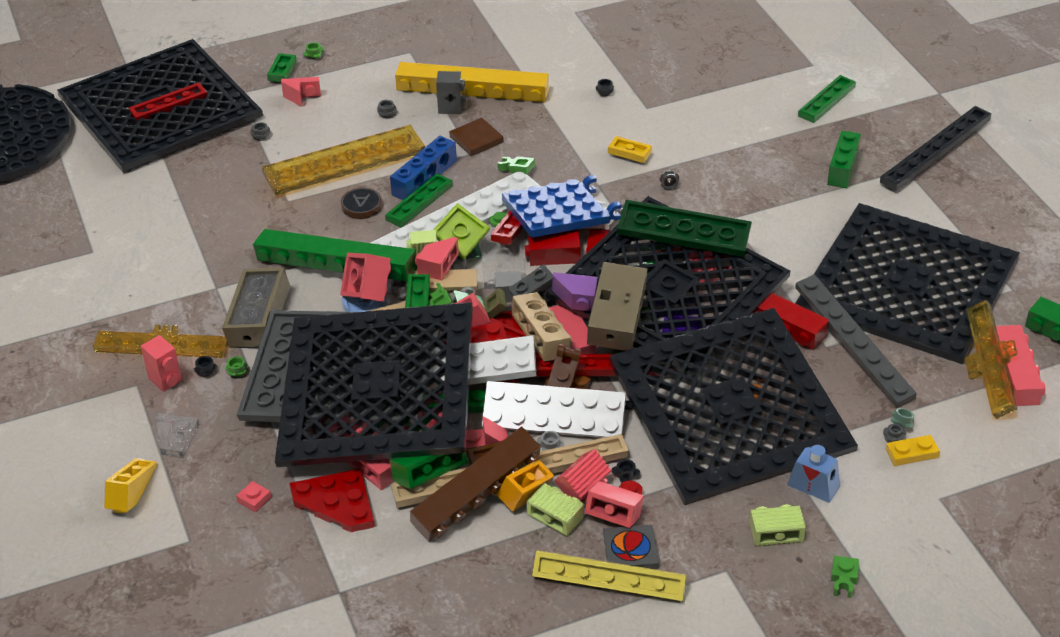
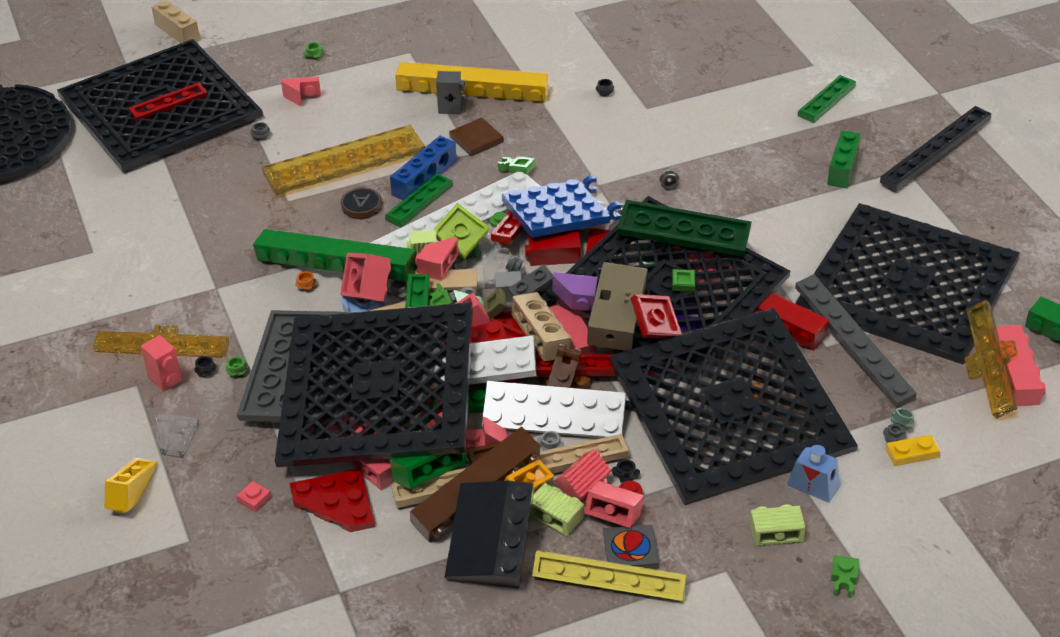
(175, 22): none -> tan brick
(251, 305): brick -> none
(281, 67): green plate -> none
(305, 280): none -> orange plate
(386, 108): dark grey plate -> none
(490, 532): none -> black slope
(514, 264): none -> dark grey plate
(630, 149): yellow plate -> none
(655, 316): none -> red tile
(683, 280): none -> bright green tile

